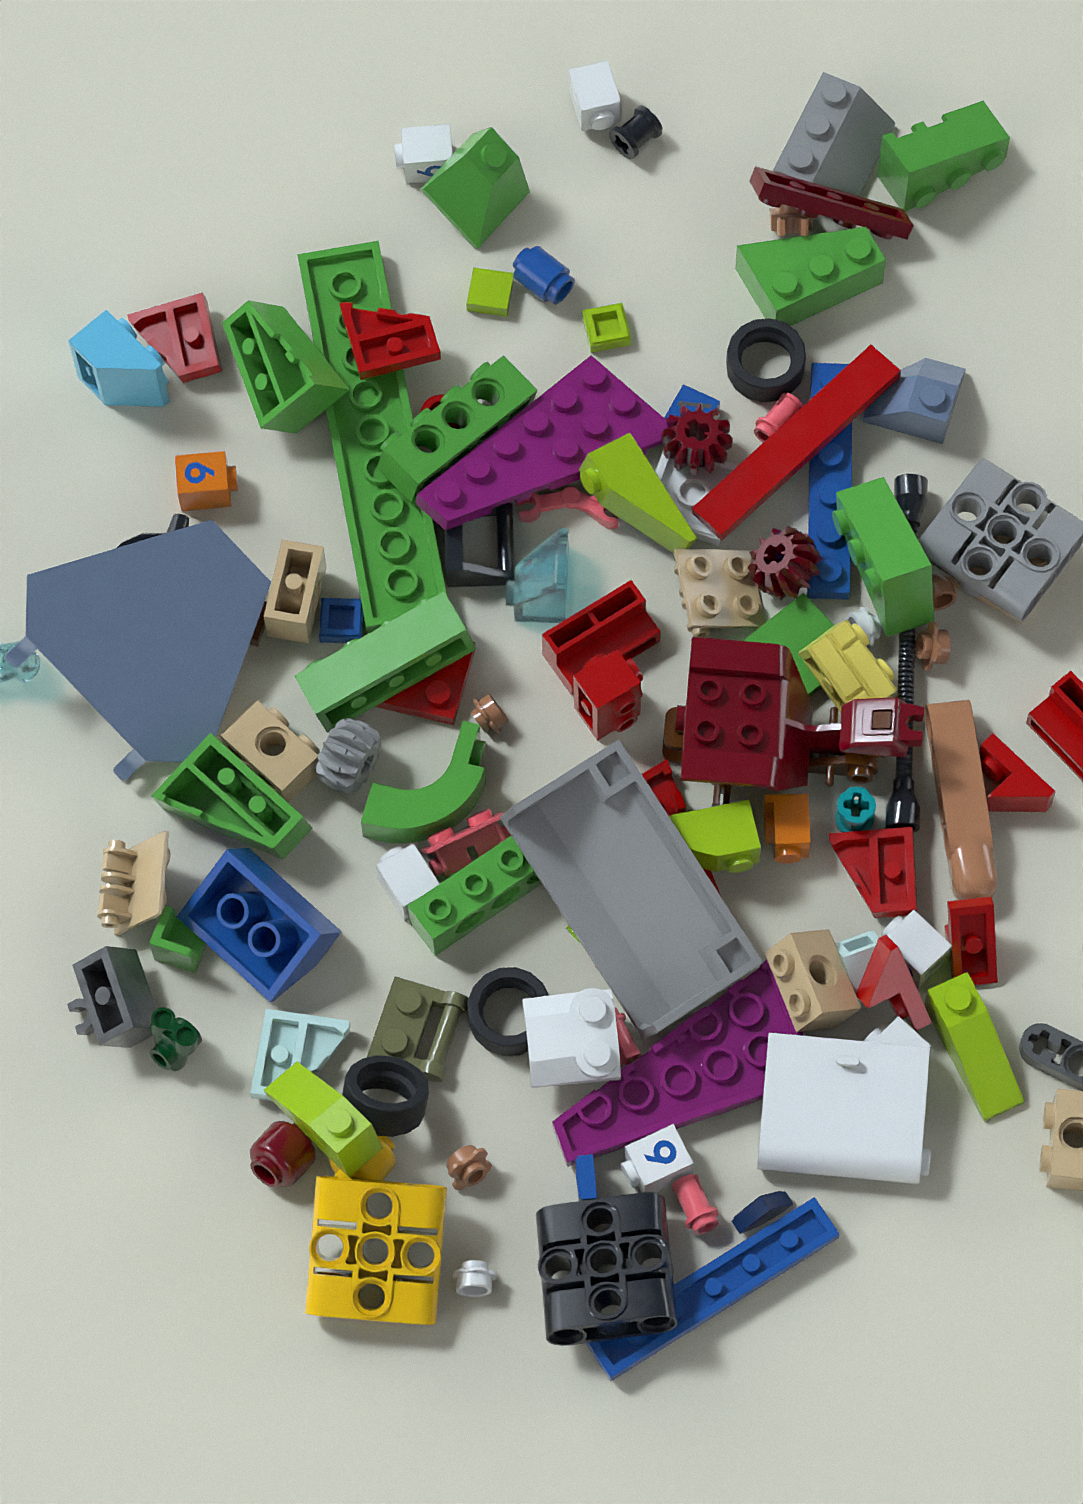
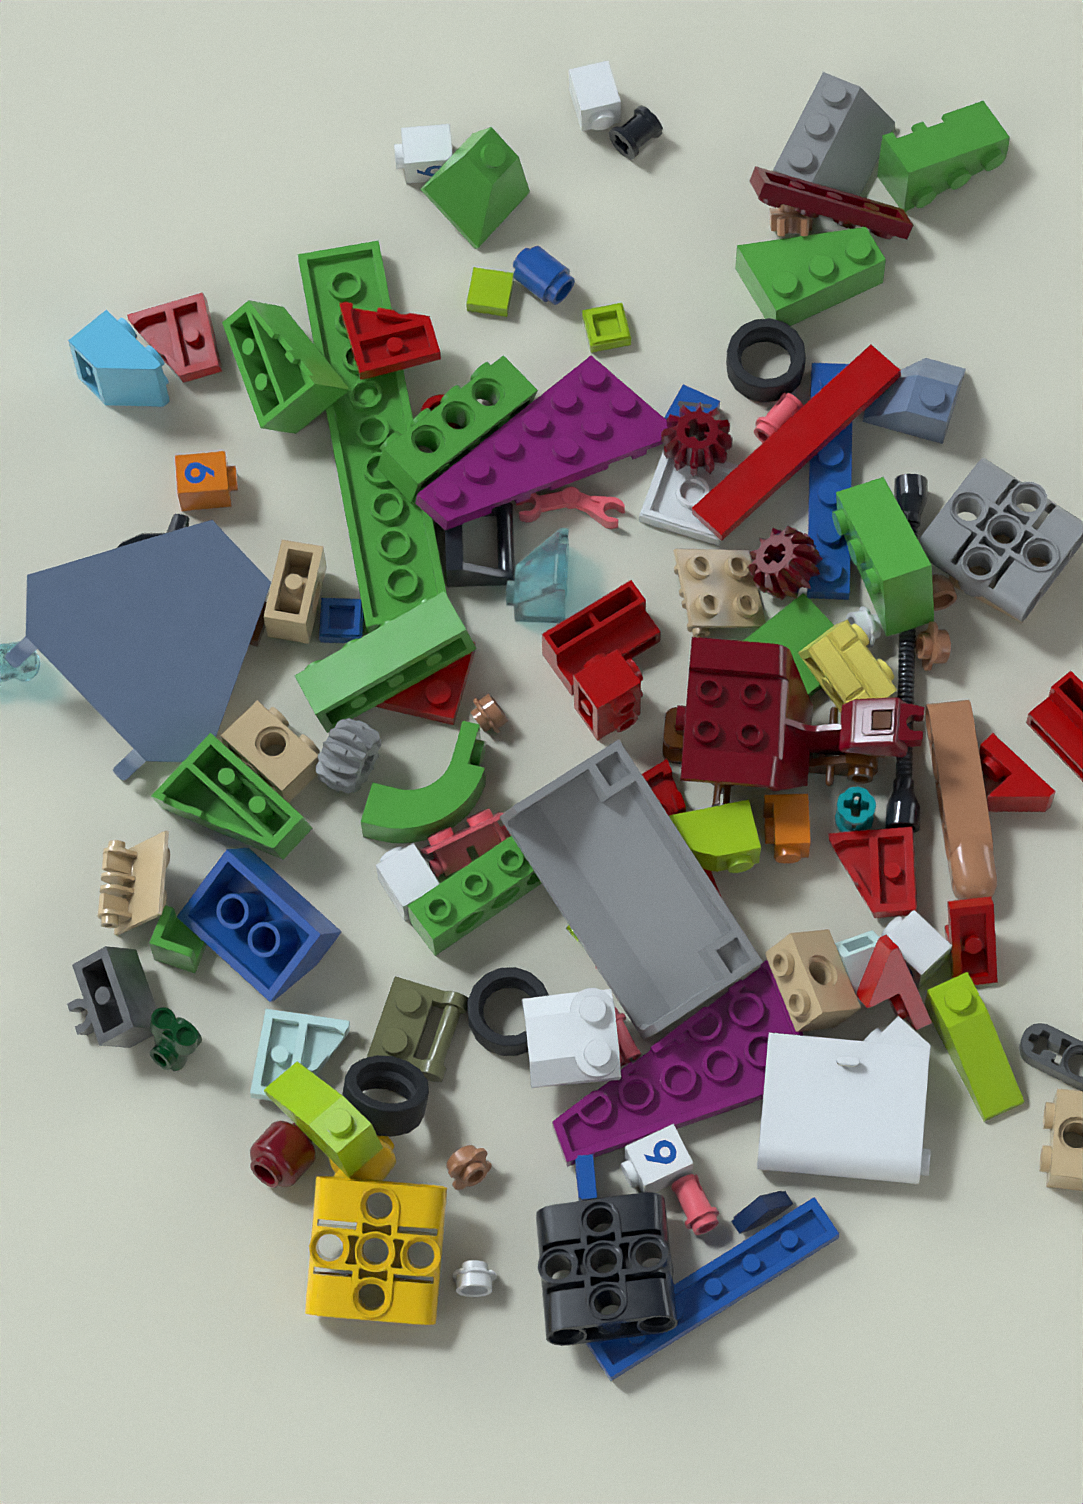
(632, 491): lime slope -> none

